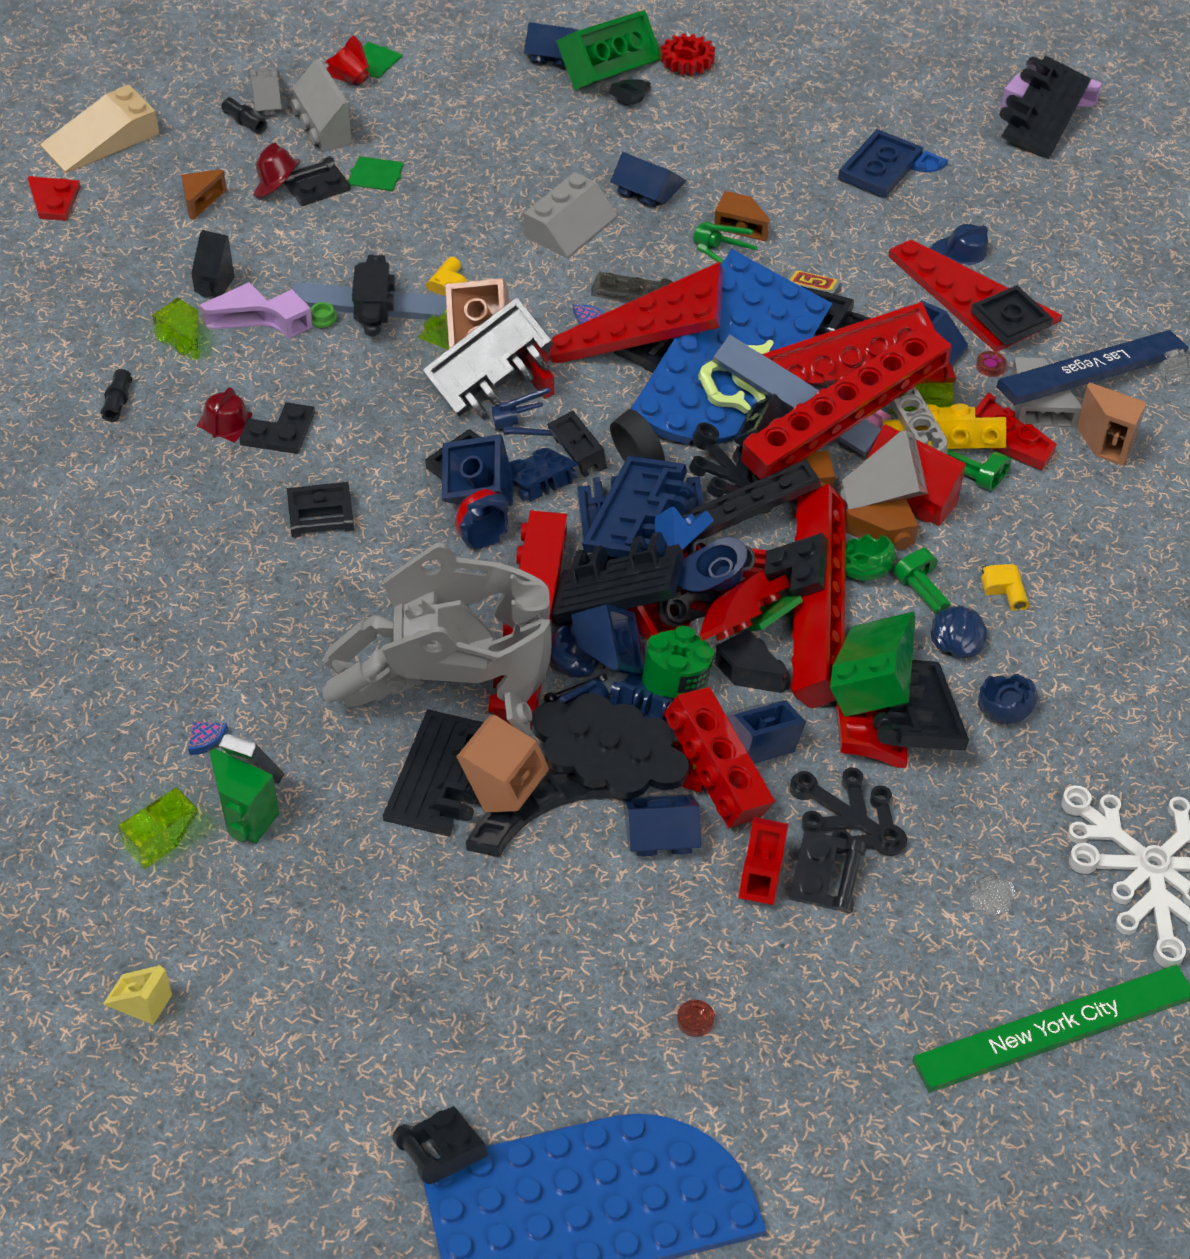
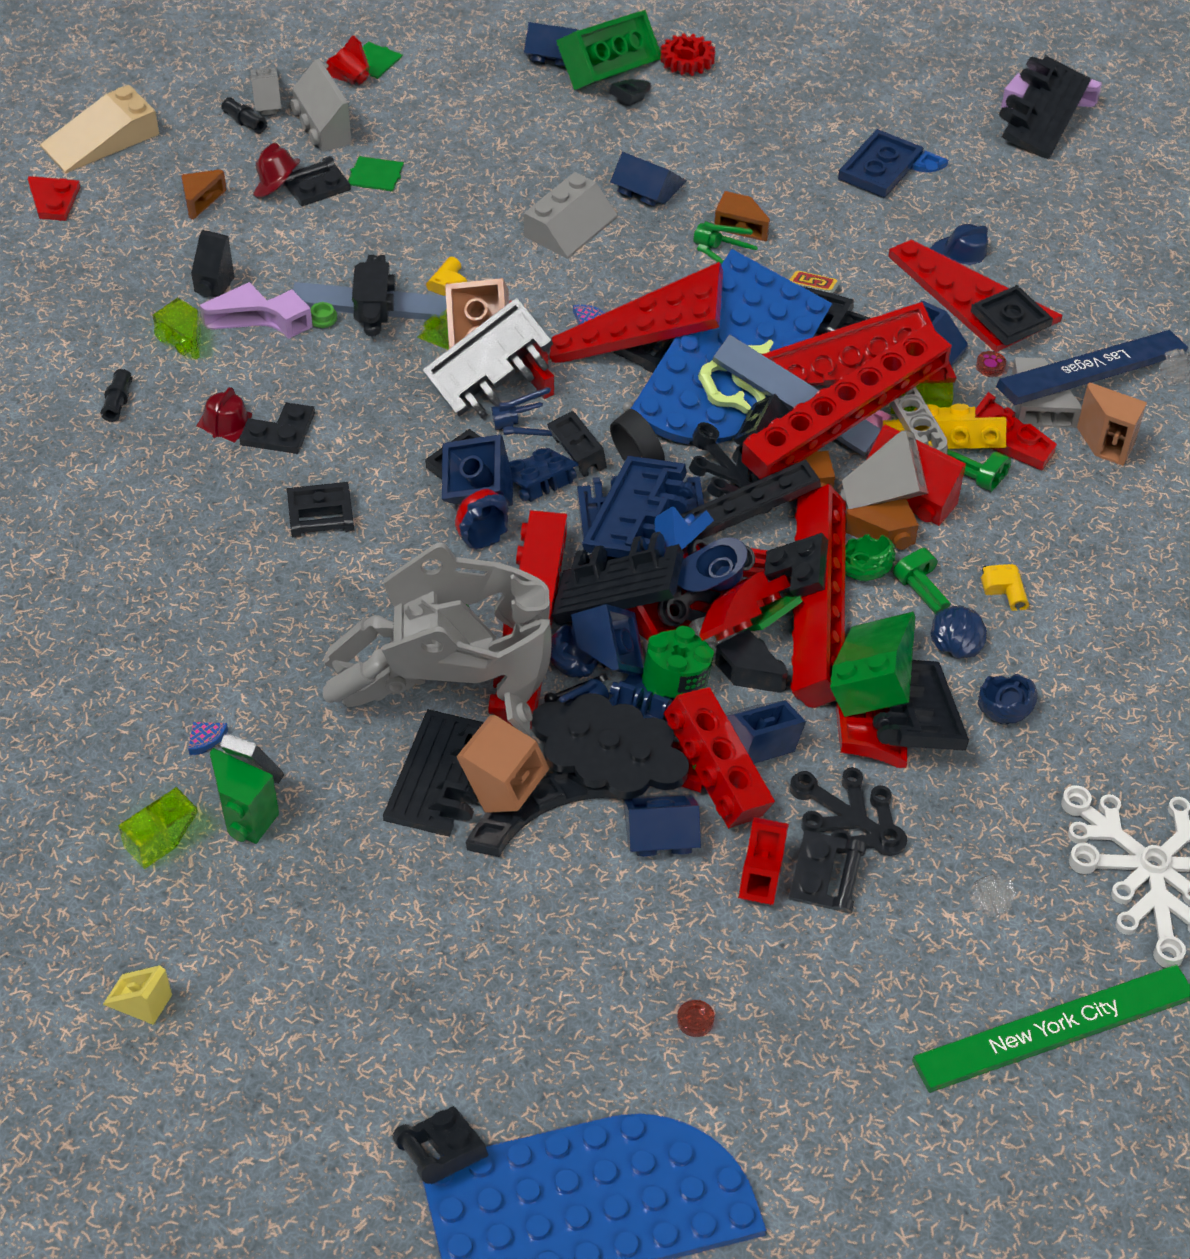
(624, 288): clear smoke plate -> none

